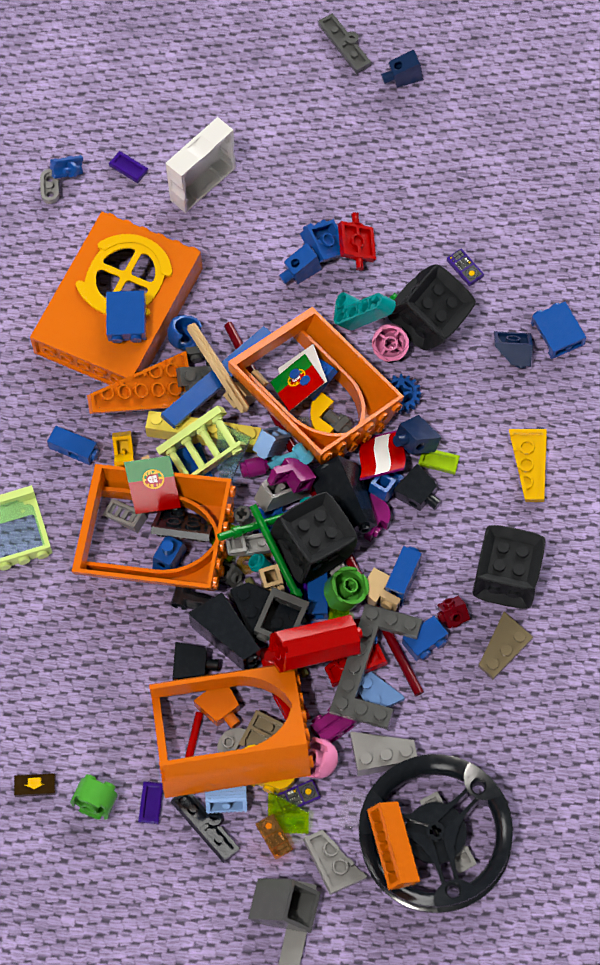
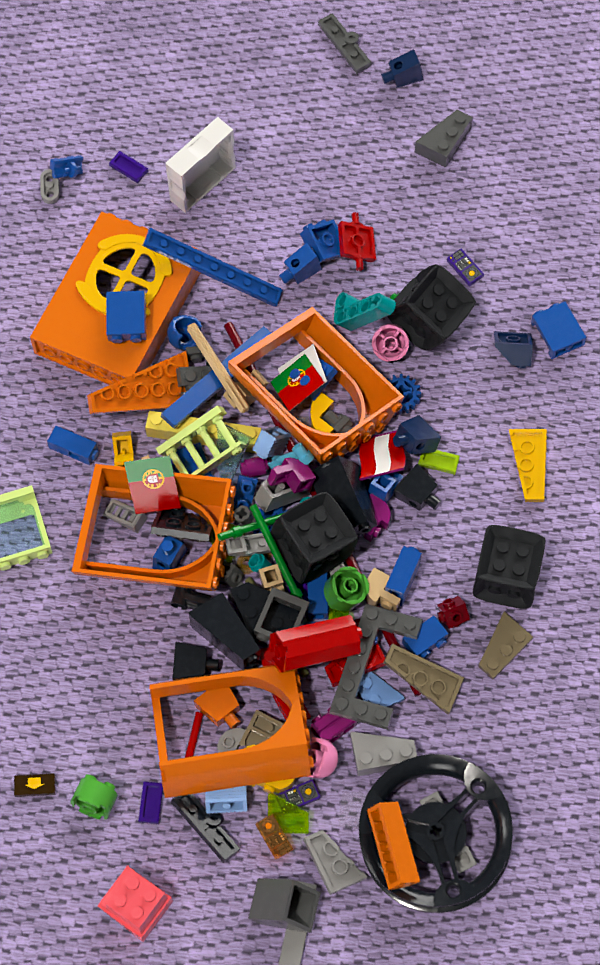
(135, 903): none -> coral piece
(212, 267): none -> blue tile
(244, 491): none -> blue hips
(426, 677): none -> dark tan wing
(445, 138): none -> dark grey wedge

